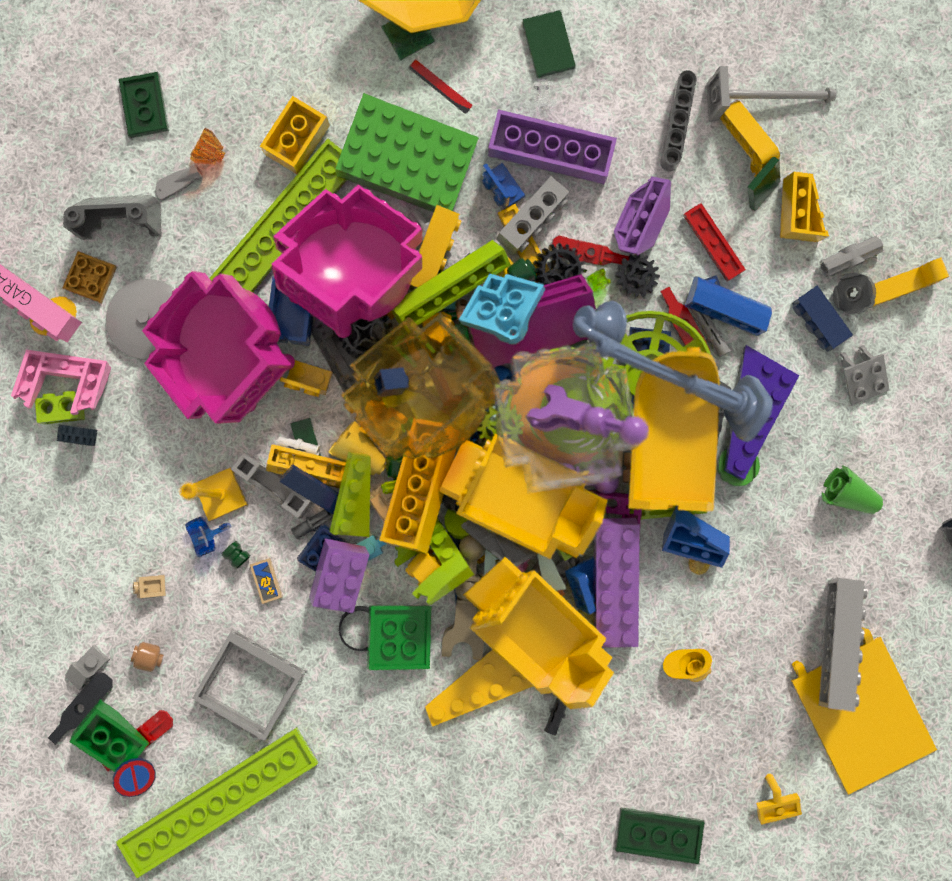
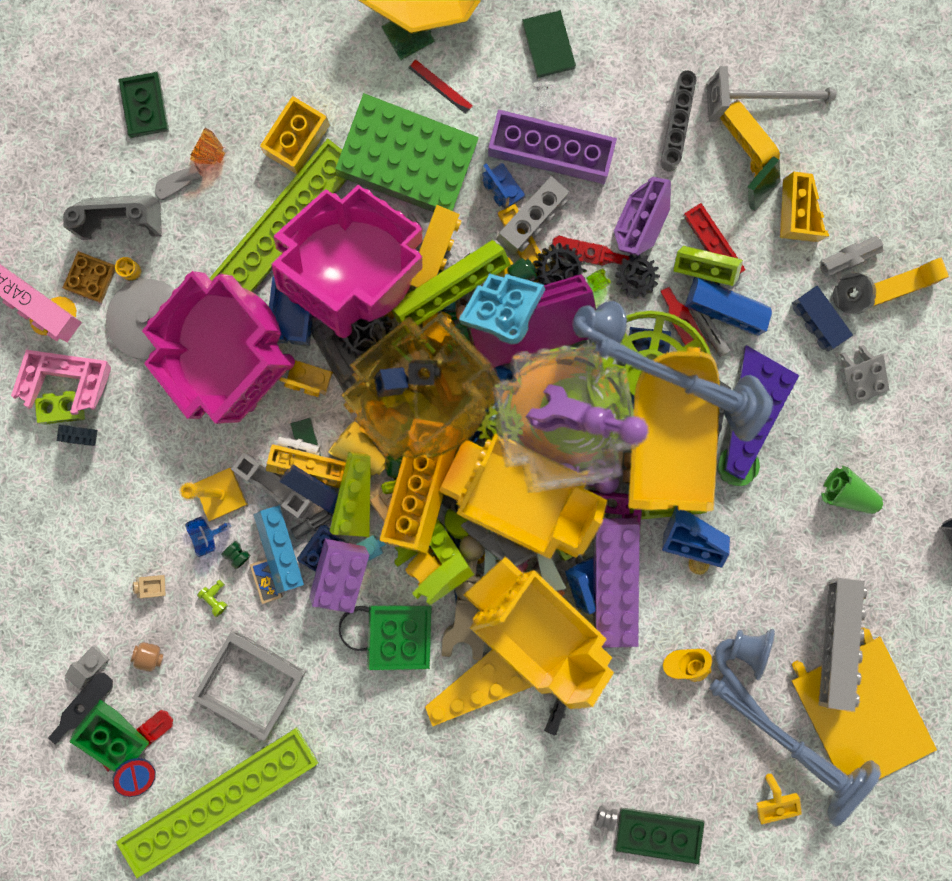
(125, 265): none -> yellow wheel
(208, 595): none -> lime piece
(278, 549): none -> dark azure brick
(416, 376): none -> black brick
(606, 818): none -> flat silver wheel
(707, 265): none -> lime brick
(755, 651): none -> sand blue piece

